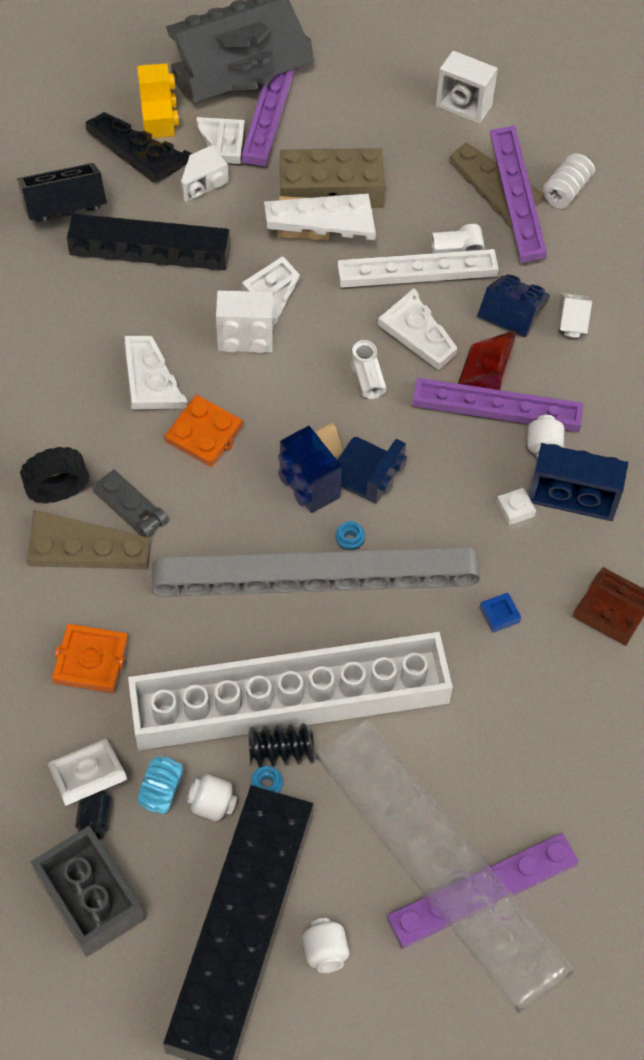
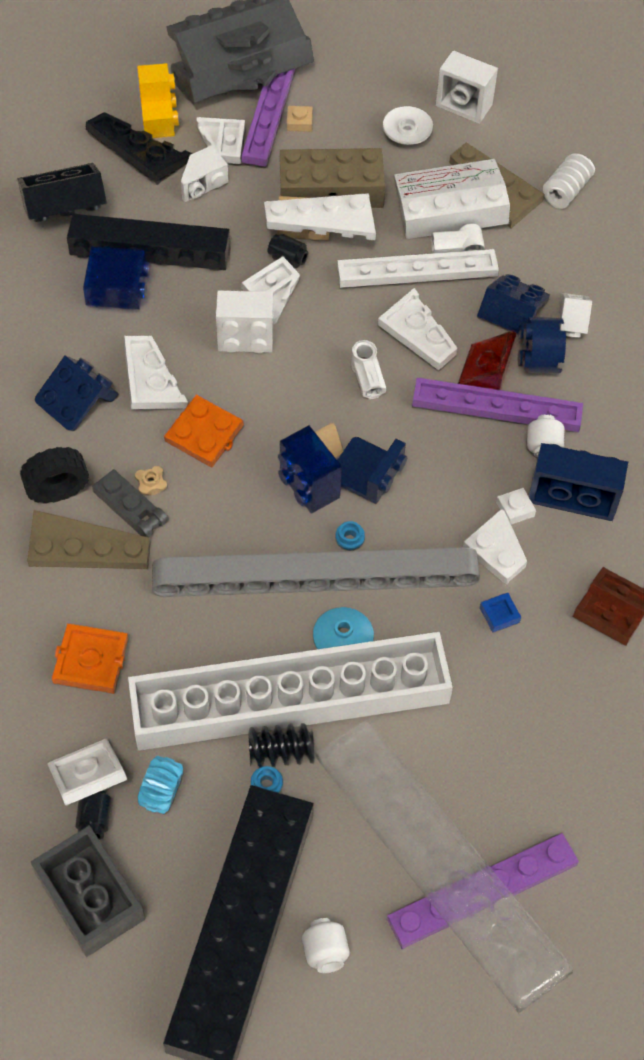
(73, 391): none -> dark blue bracket
(116, 278): none -> clear blue brick
(151, 487): none -> tan plate
(211, 797): white head -> none
(291, 249): none -> black brick
(299, 118): none -> tan plate
(327, 633): none -> medium azure dish
(407, 125): none -> white dish
(452, 197): none -> white slope
(498, 547): none -> white wing
(518, 194): medium lavender plate -> none
(542, 345): none -> dark blue brick

